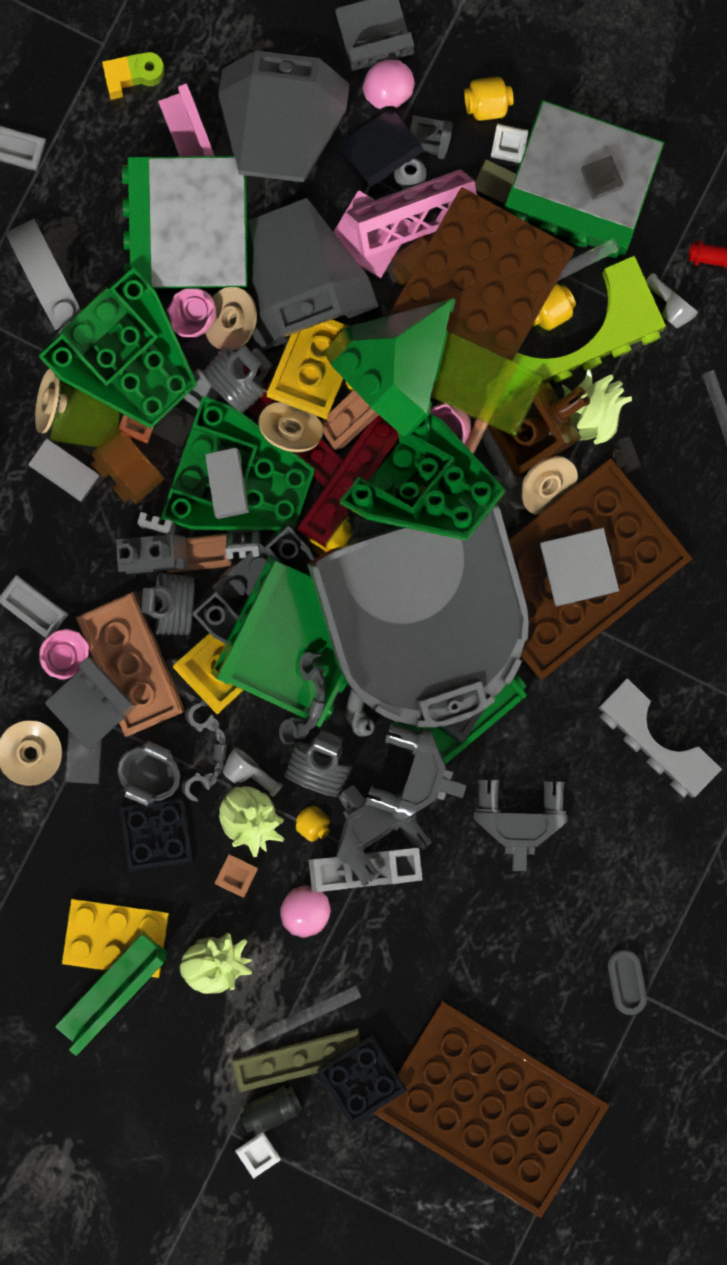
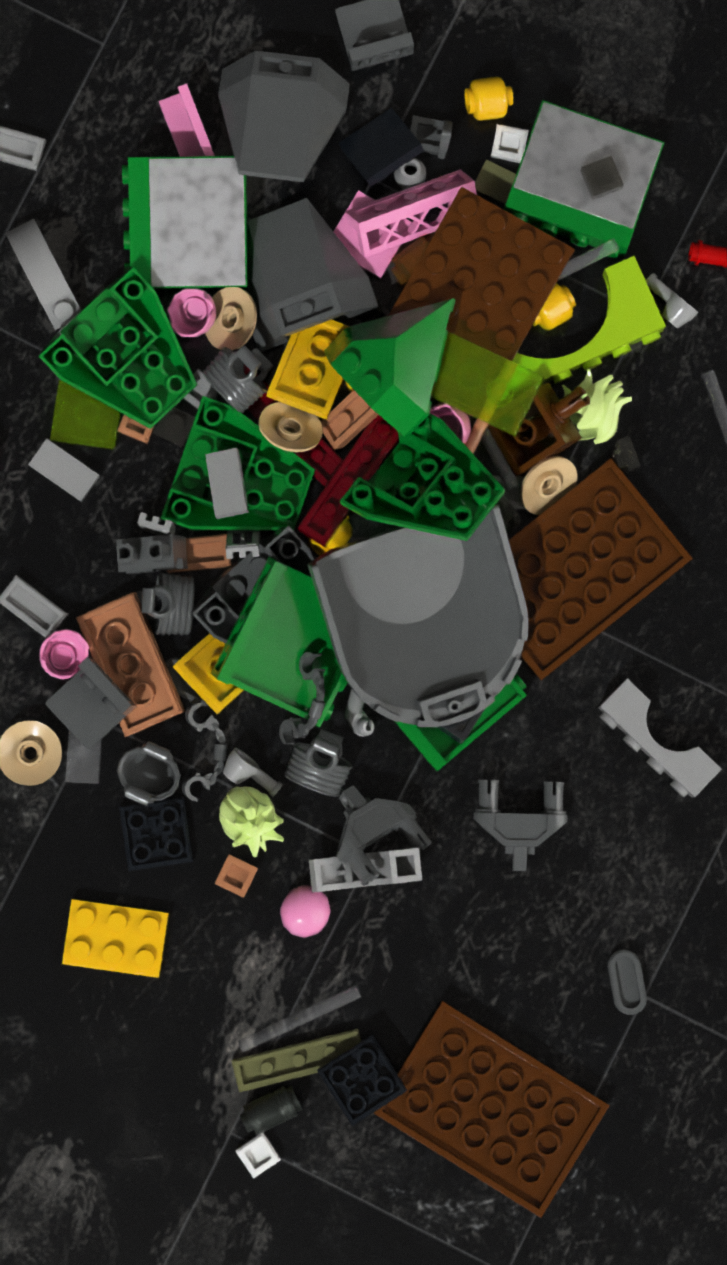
(49, 402): tan dish -> none
(111, 991): green fence -> none
(126, 466): clear orange brick -> none
(132, 71): leg -> none
(214, 964): yellowish green hair -> none
(313, 823): yellow piece -> none
(388, 83): bright pink hair -> none
(426, 780): dark grey connector -> none
(579, 567): light grey tile -> none

